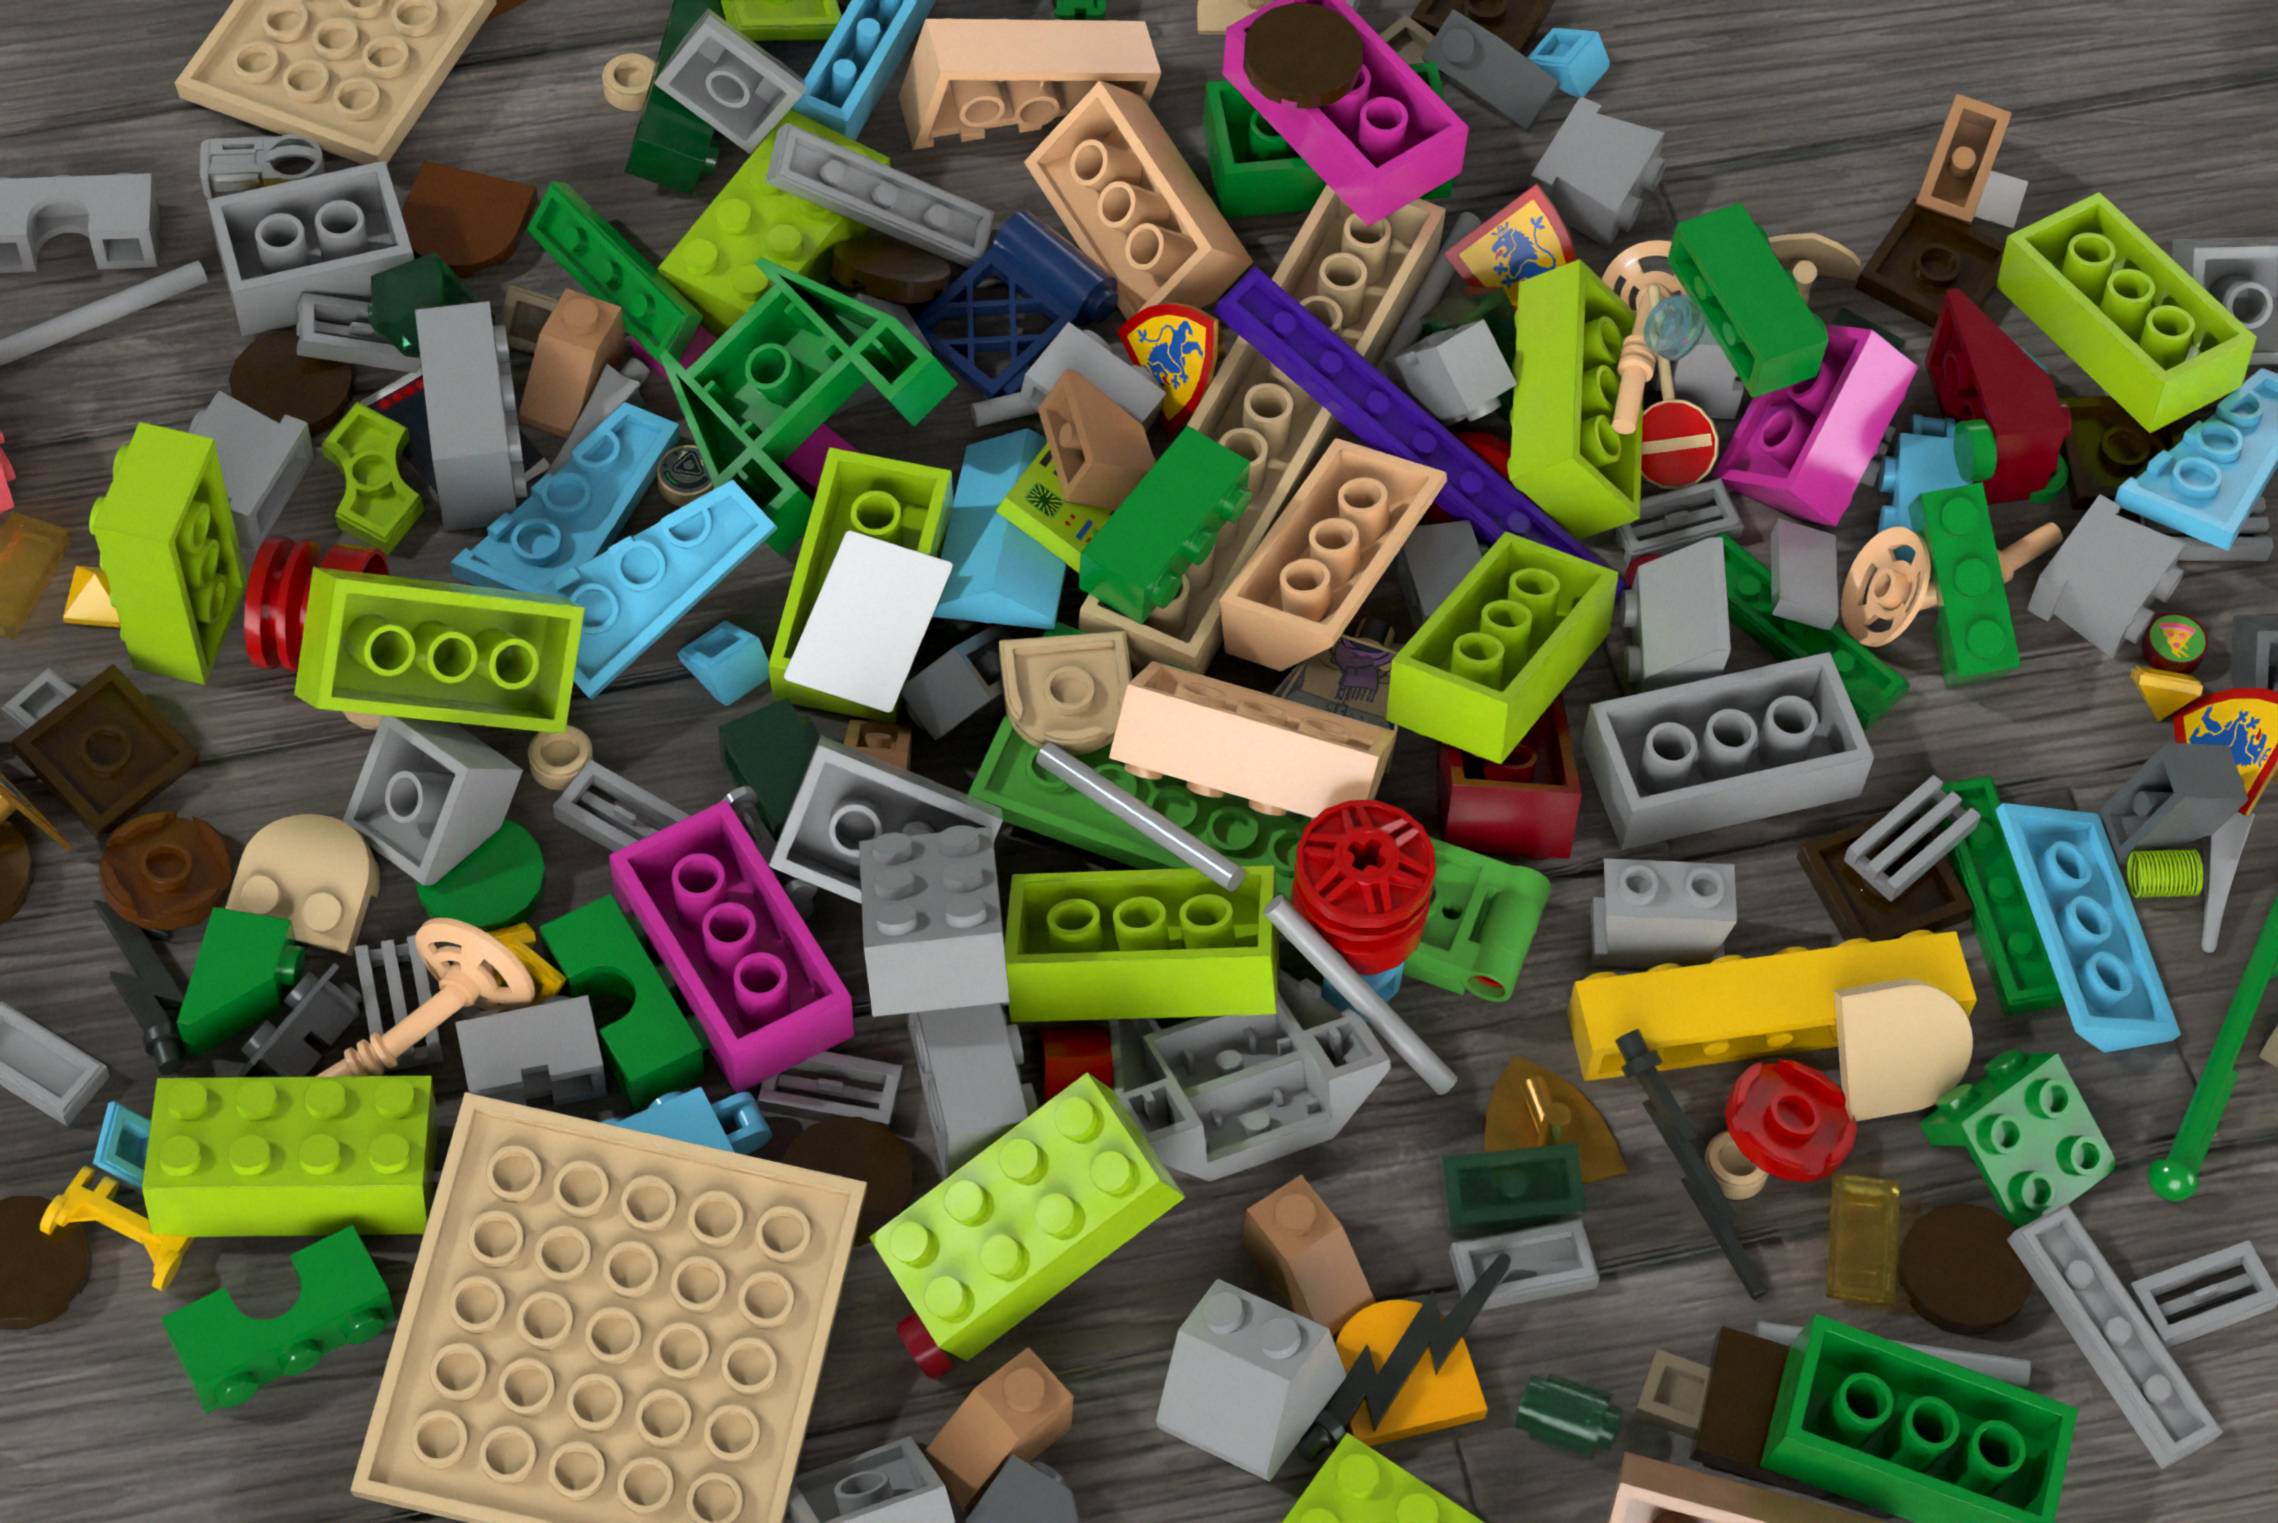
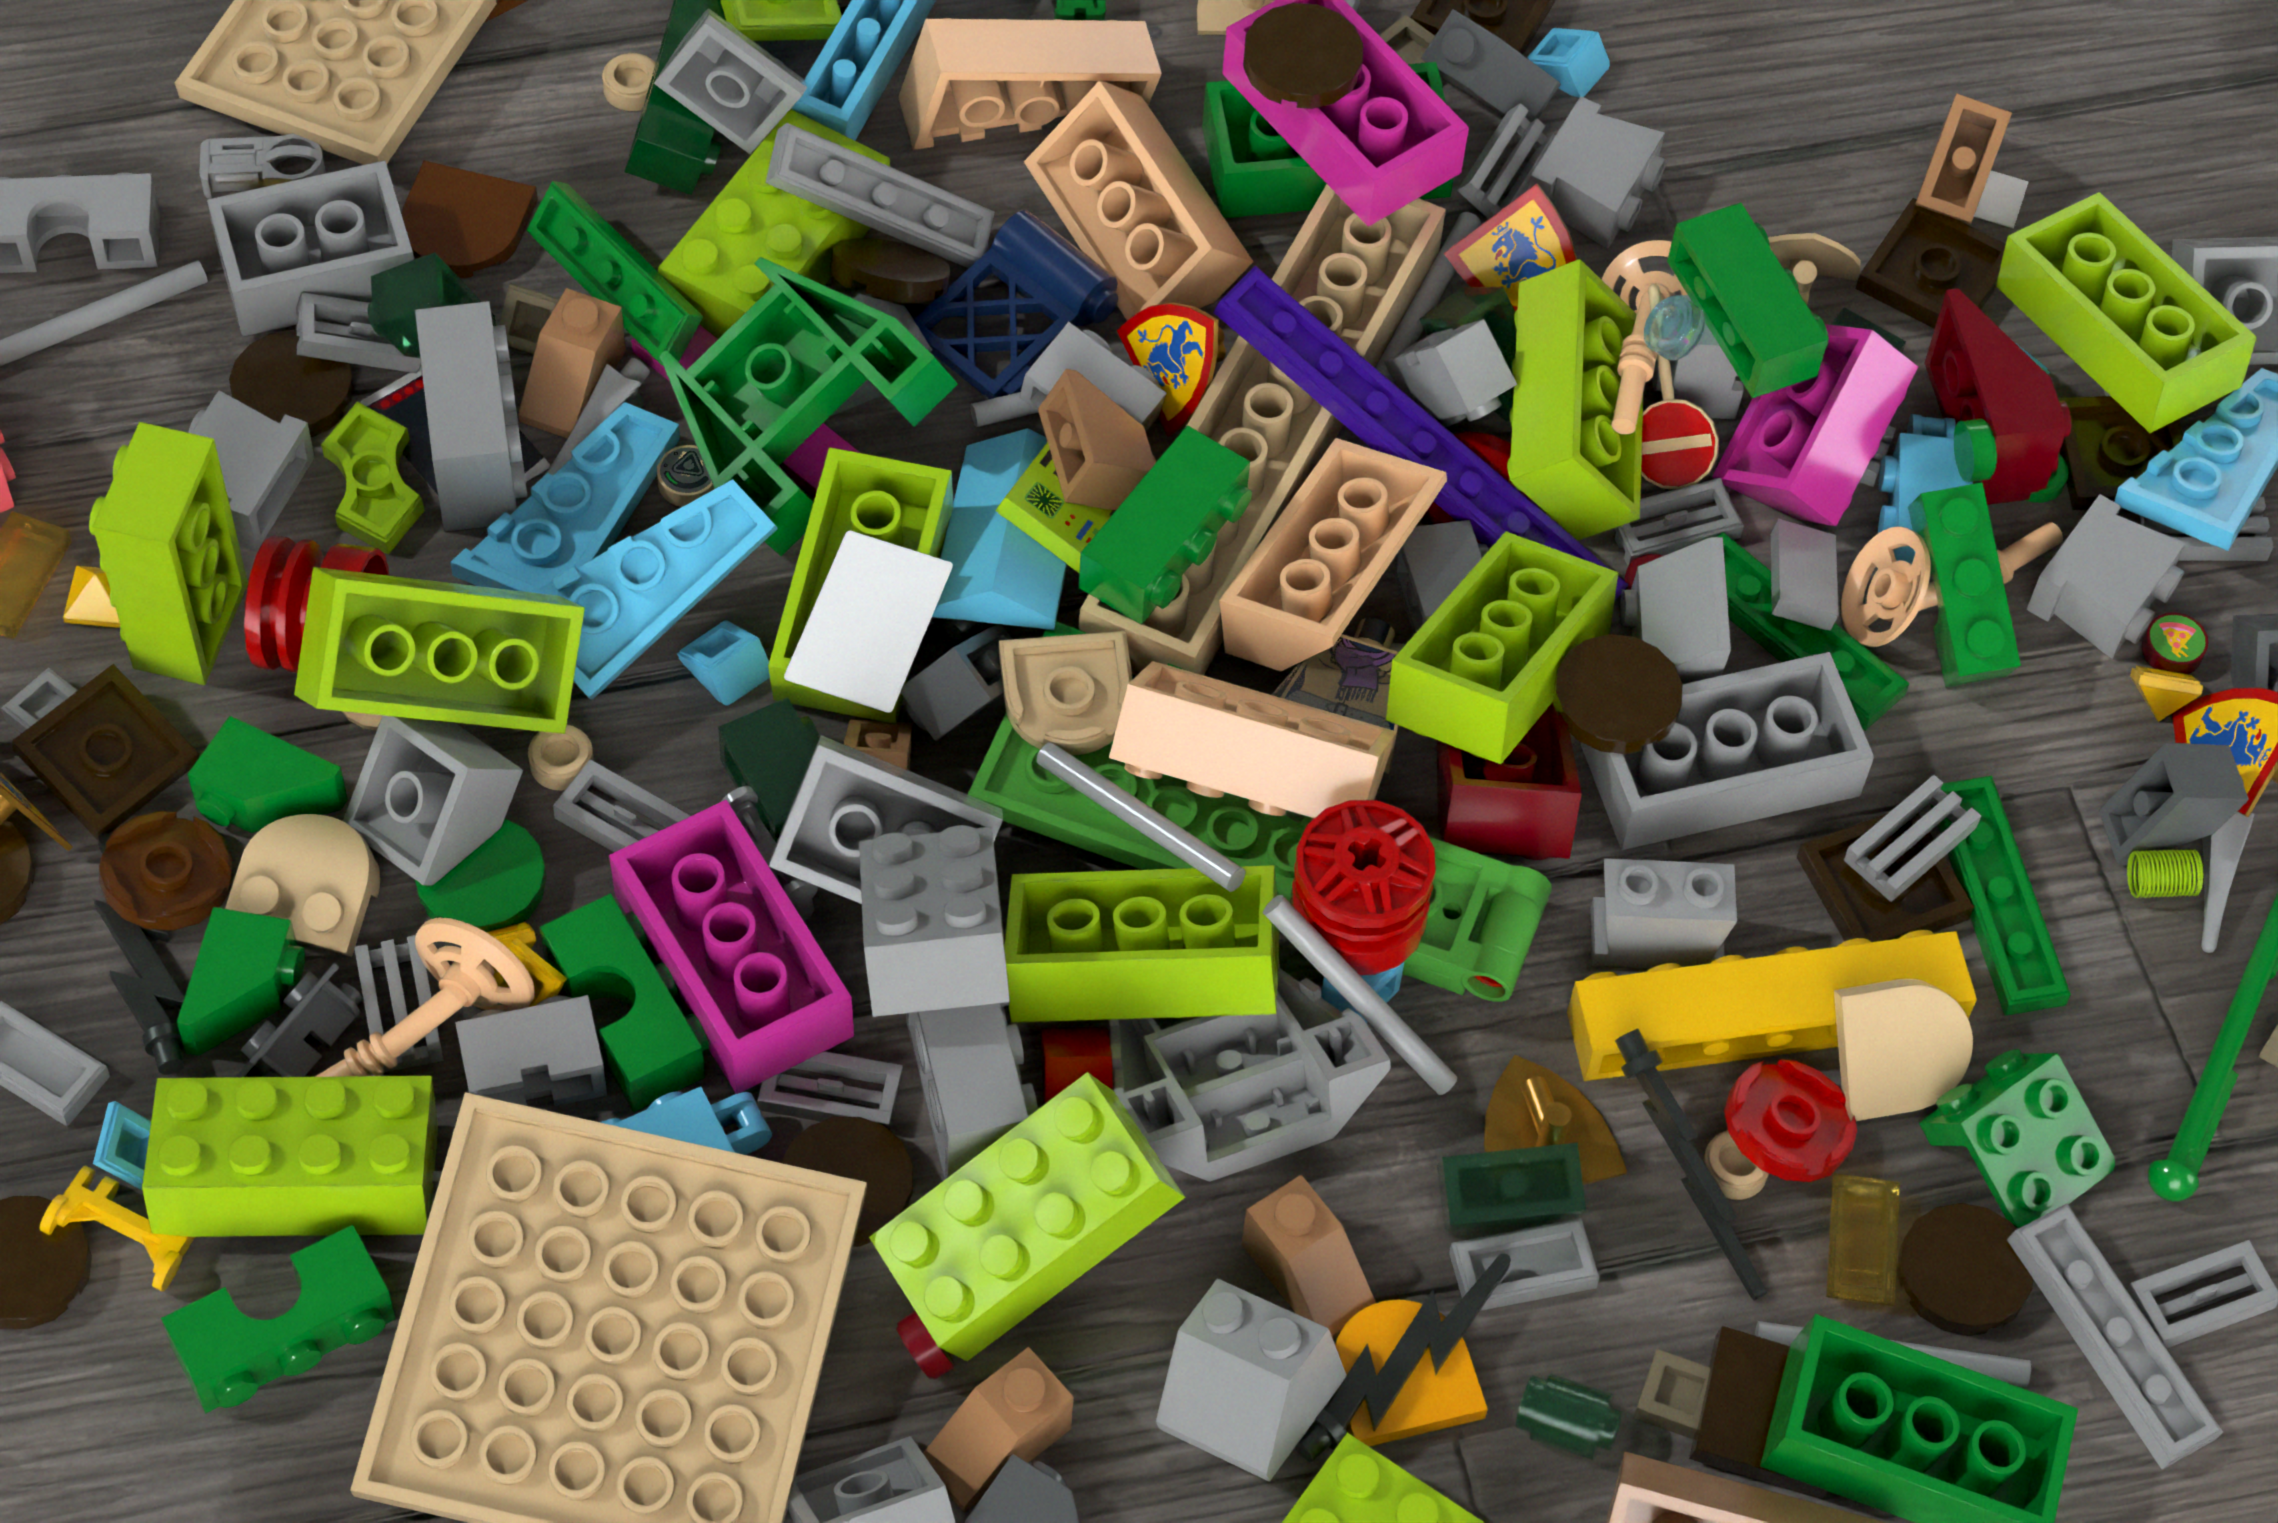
(258, 779): none -> green slope
(1531, 137): none -> light grey tile
(1617, 693): none -> dark brown tile
(2088, 927): medium azure slope -> none

